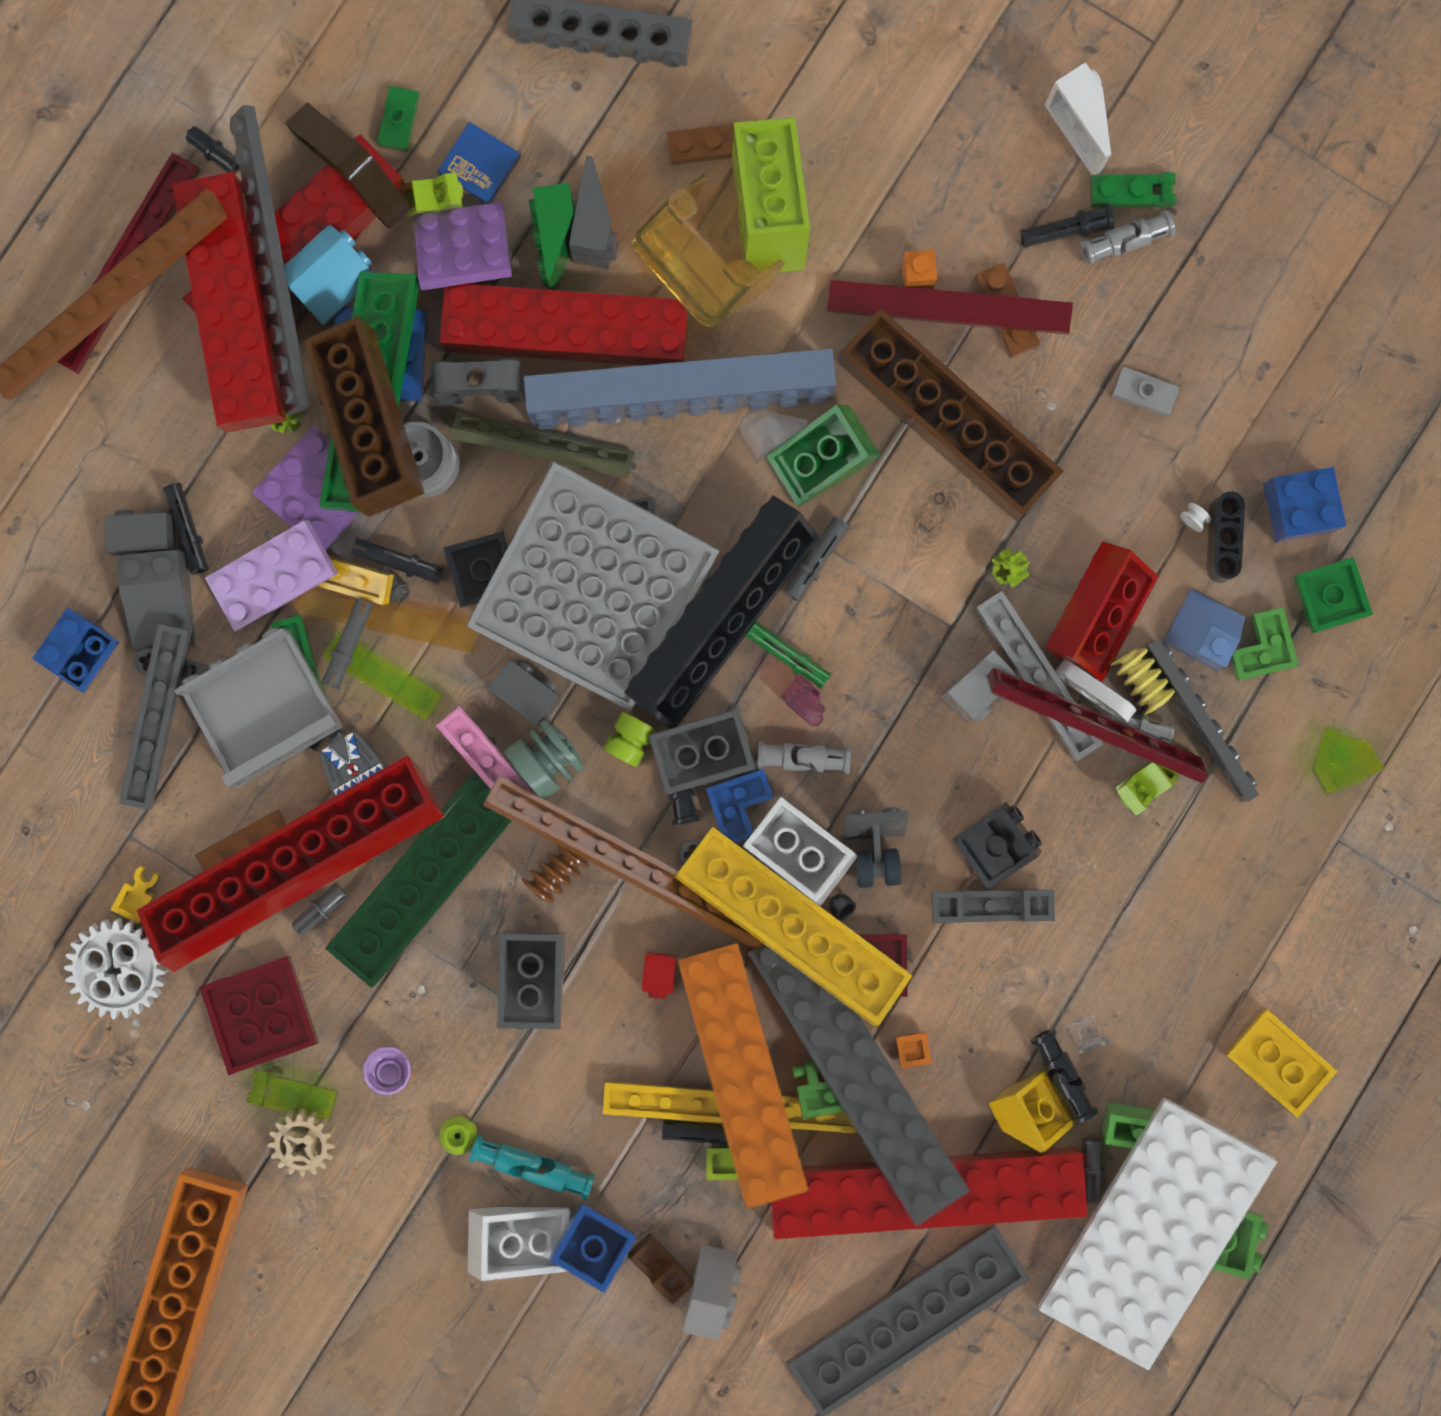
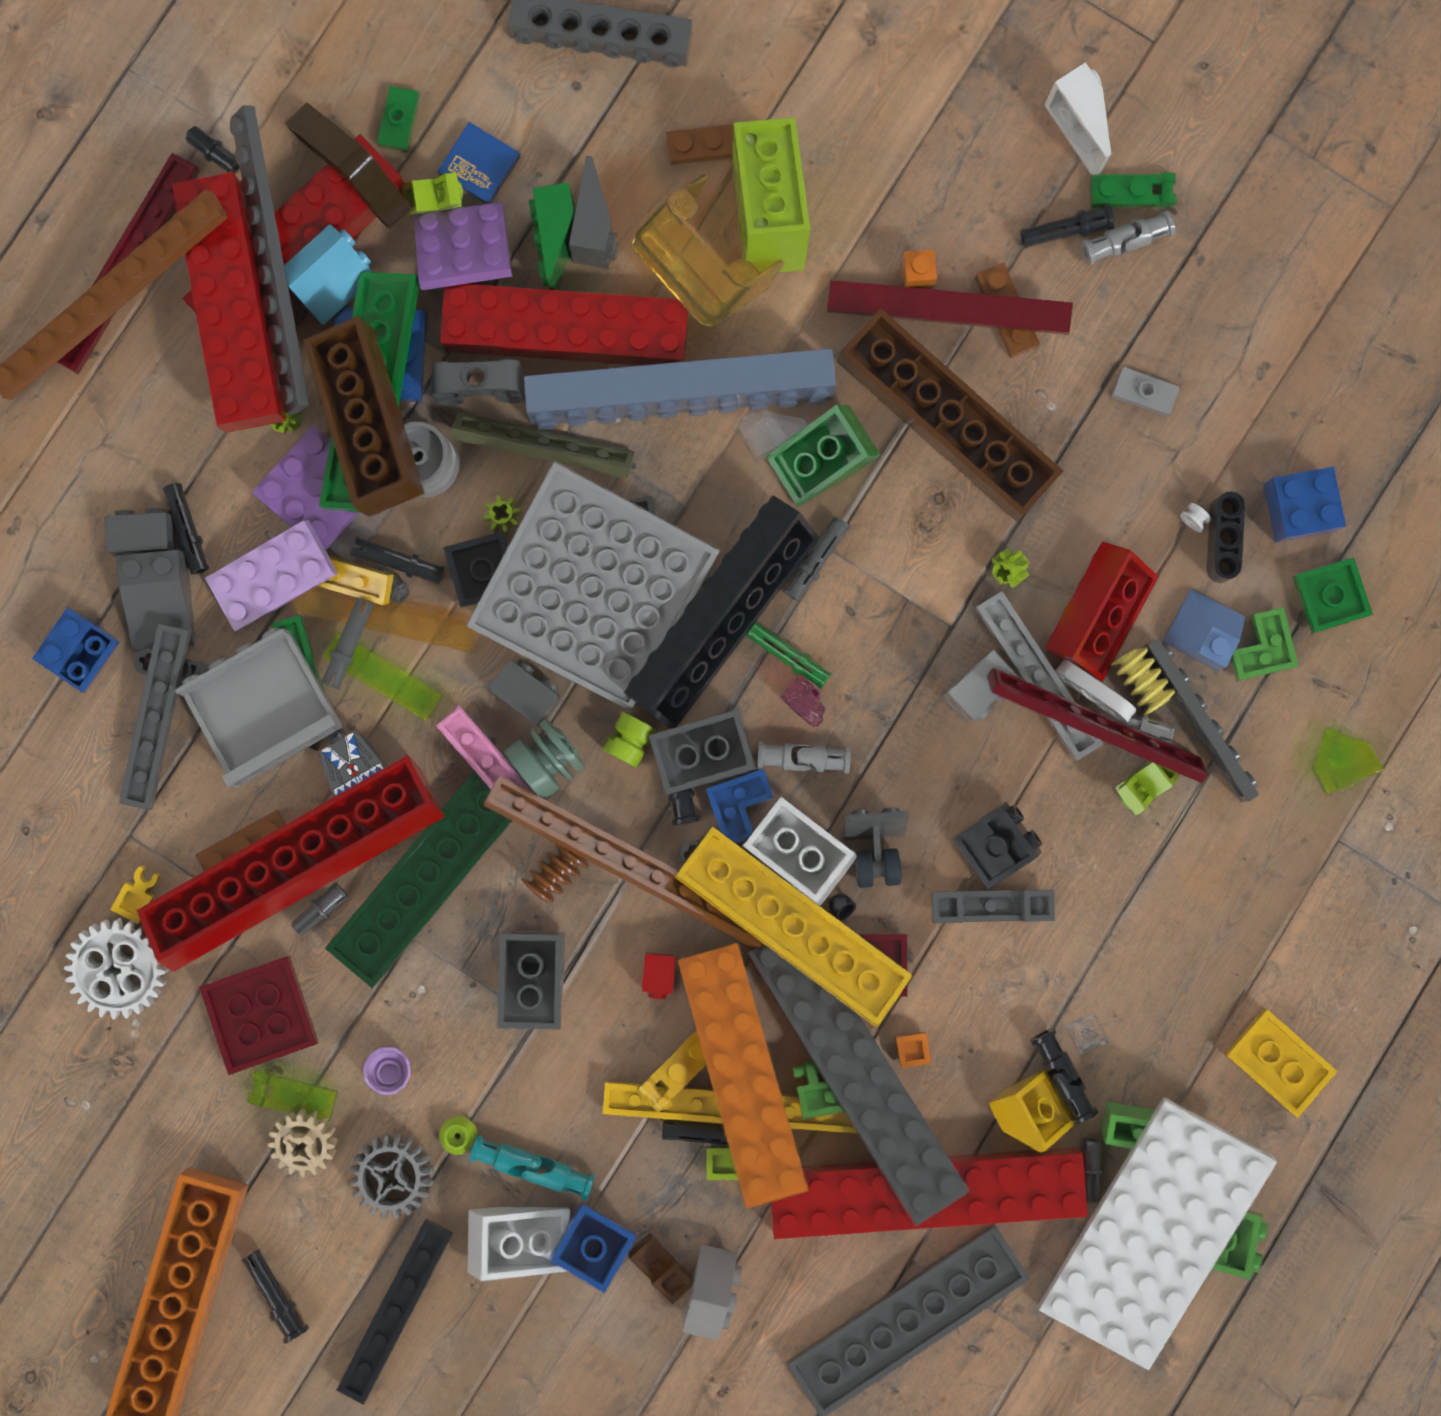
(281, 1308): none -> black pin
(378, 1199): none -> light grey gear
(394, 1311): none -> black plate
(502, 506): none -> lime gear
(674, 1072): none -> yellow plate

